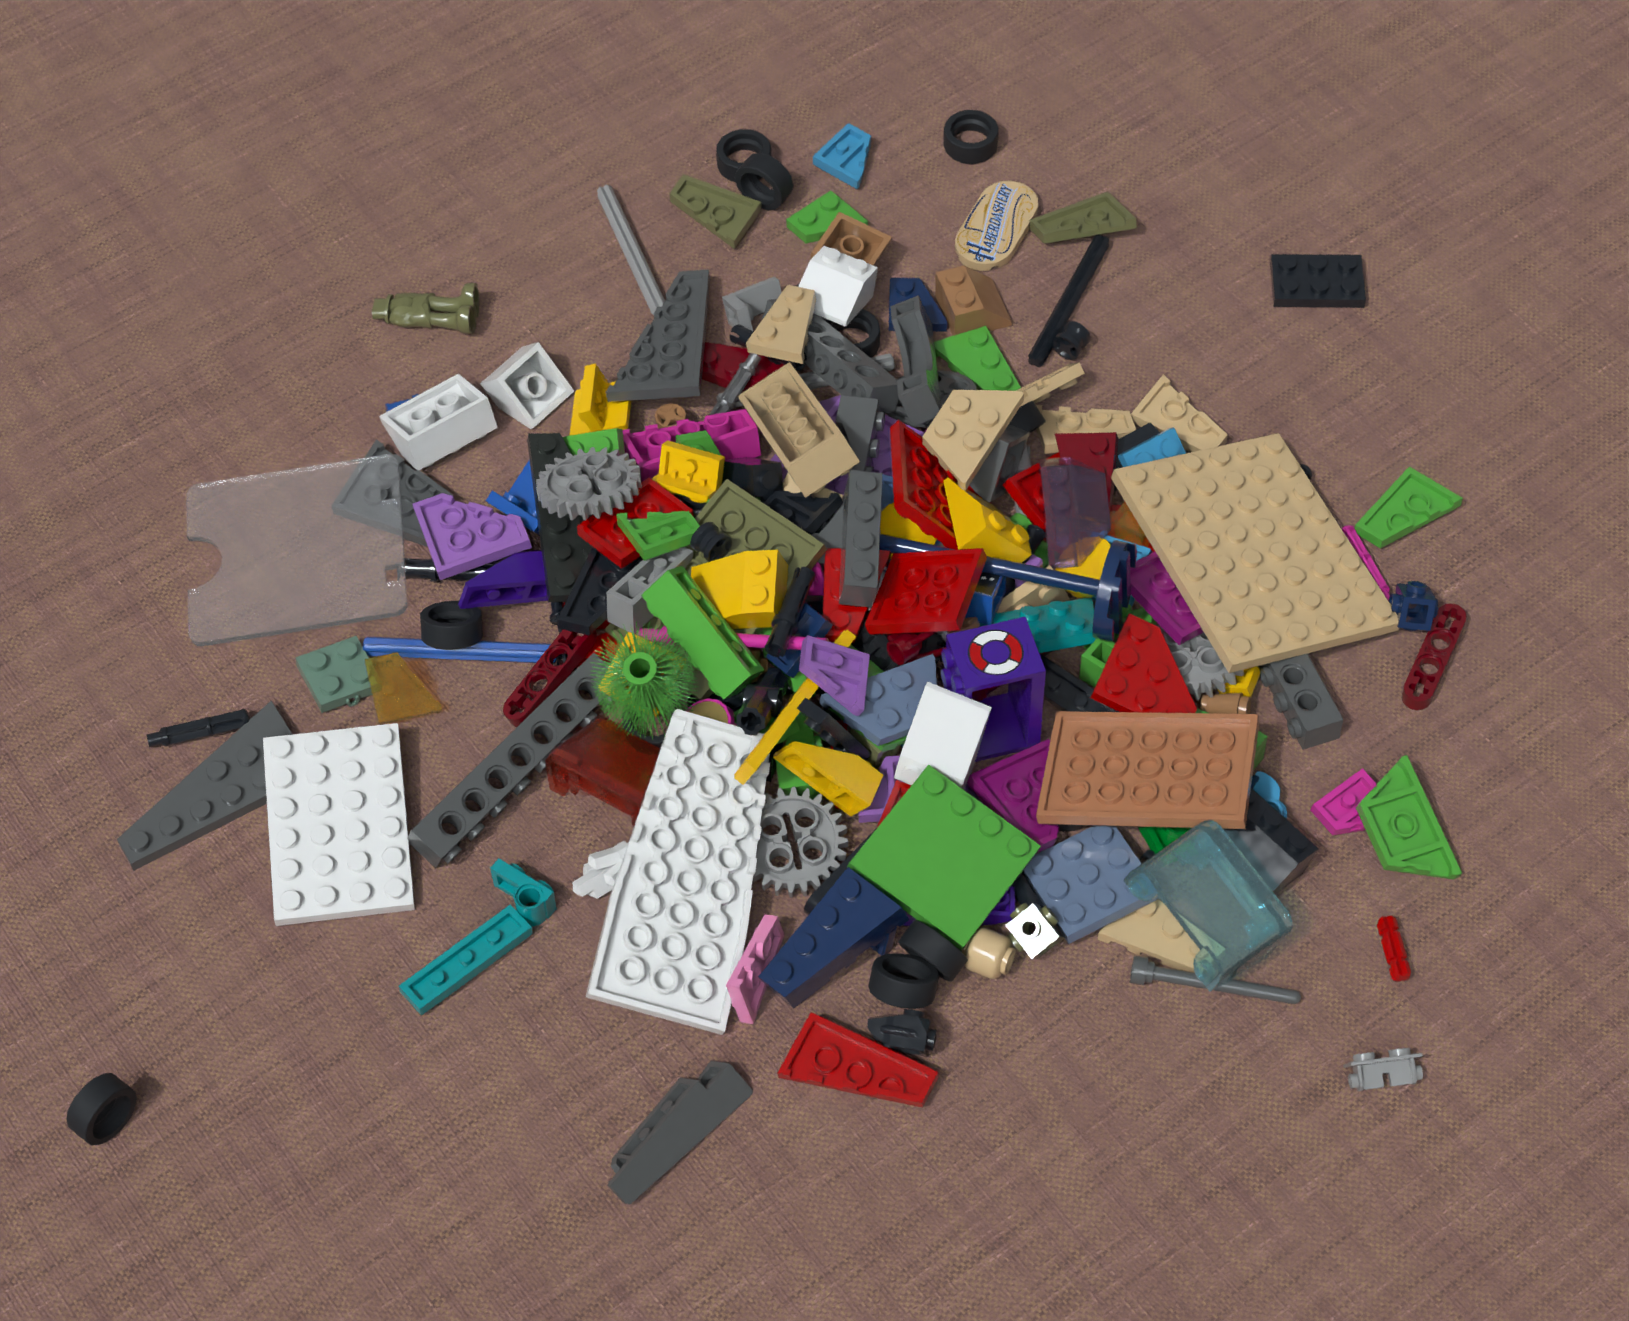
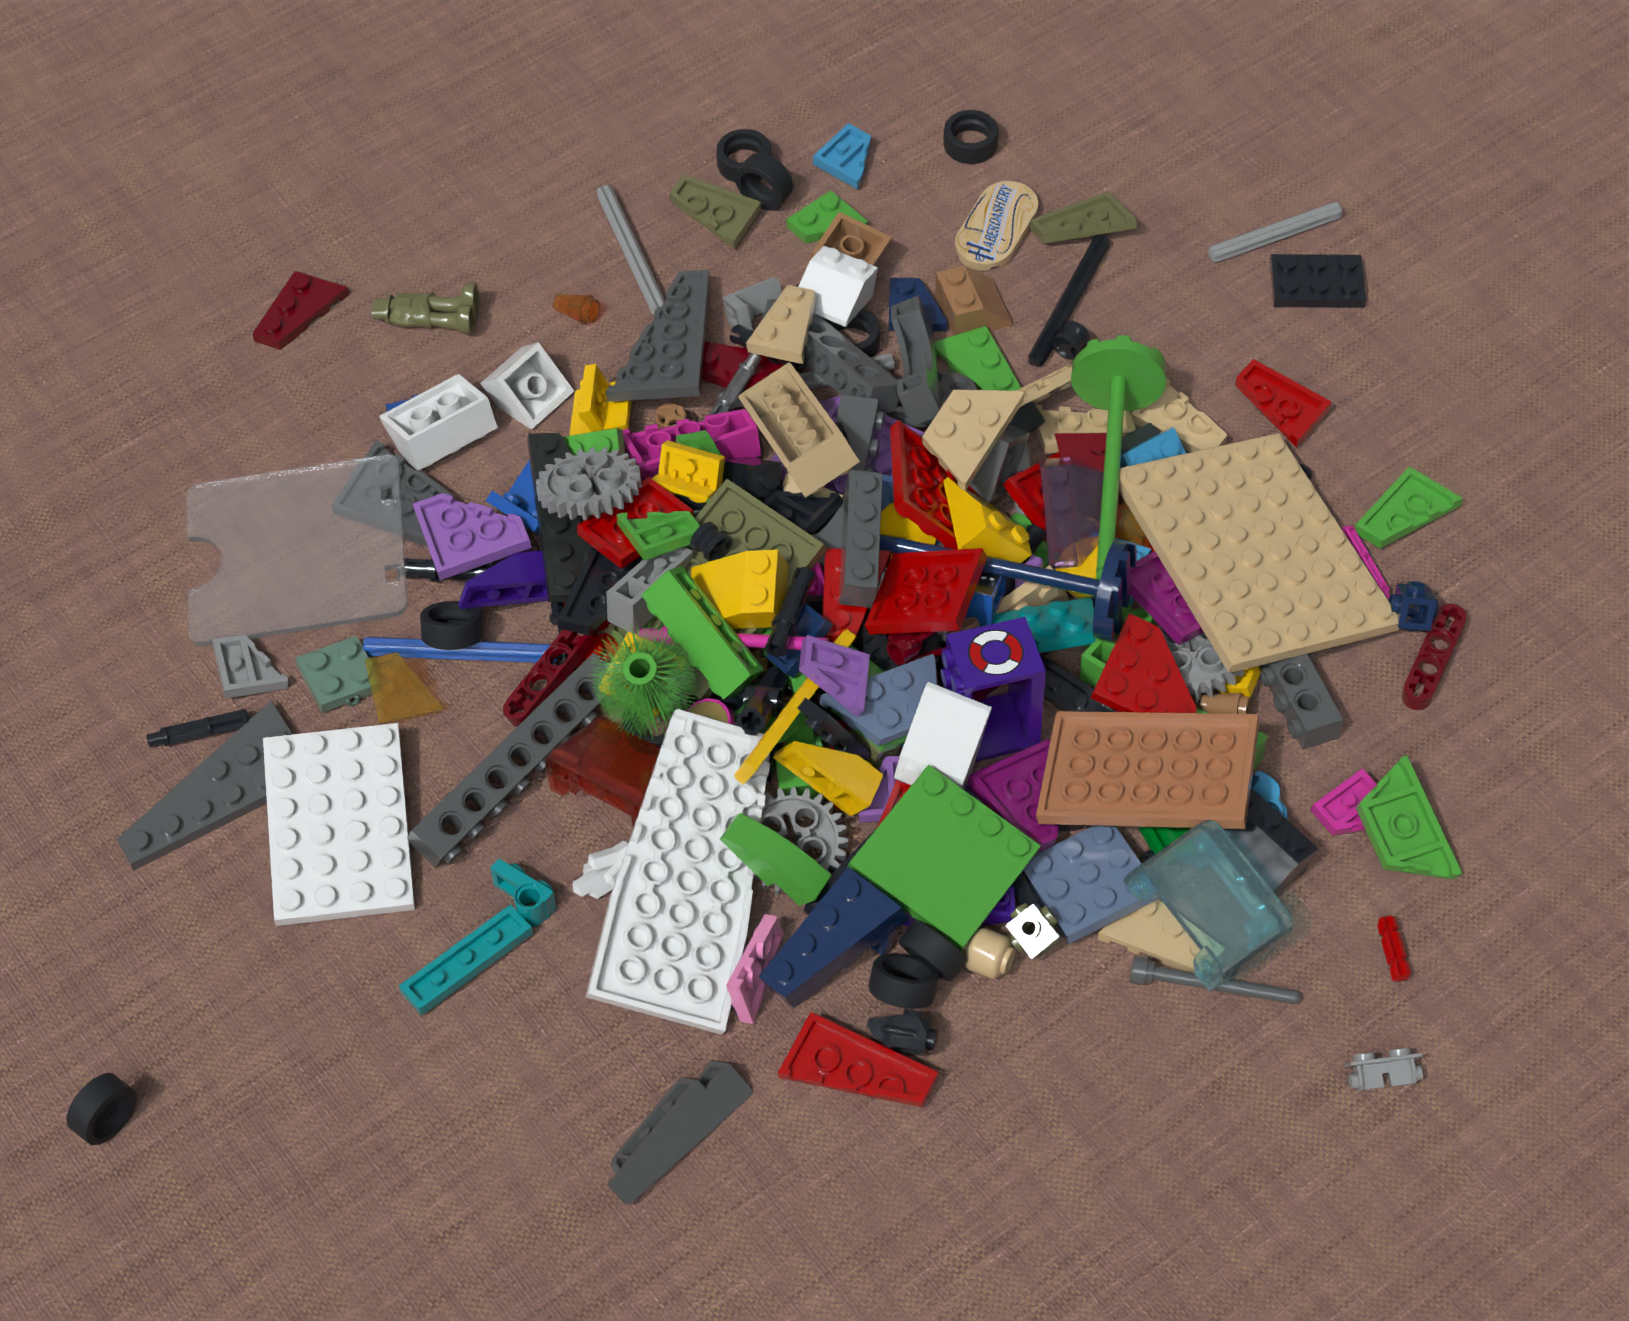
(244, 668): none -> light grey wing
(295, 307): none -> dark red wing
(578, 307): none -> clear orange cone
(775, 859): none -> bright green slope
(1118, 379): none -> bright green piece
(1274, 232): none -> light grey axle
(1283, 401): none -> red wing

